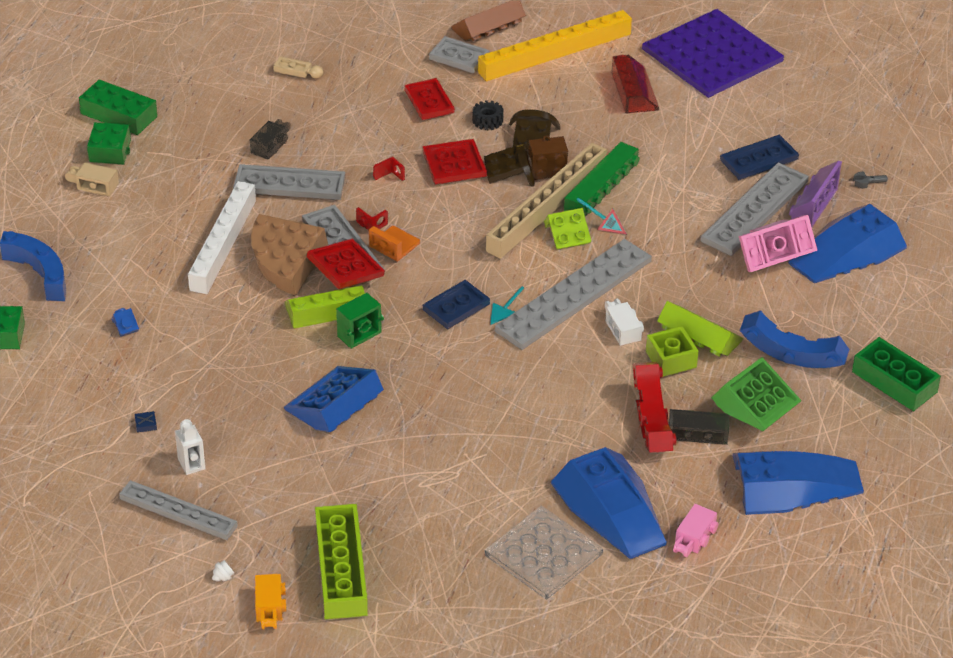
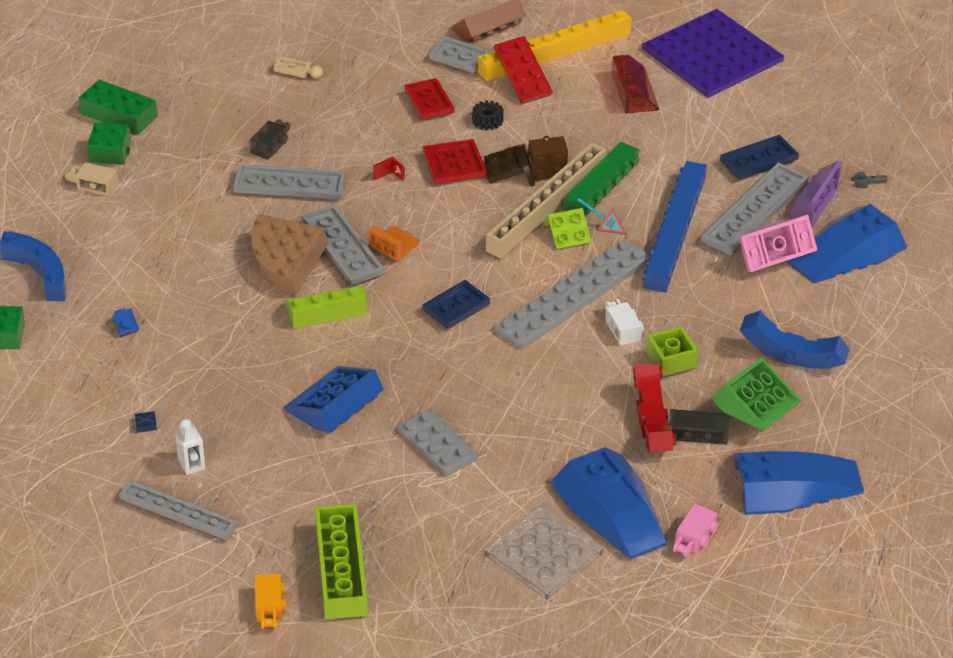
(221, 238): white brick -> none
(222, 572): white plate -> none
(345, 263): red plate -> none
(359, 320): green brick -> none
(367, 221): red bracket -> none
(437, 442): none -> light grey plate
(501, 312): teal piece -> none
(522, 70): none -> red plate
(532, 125): dark brown piece -> none
(675, 226): none -> blue brick
(699, 329): lime slope -> none
(896, 374): green brick -> none

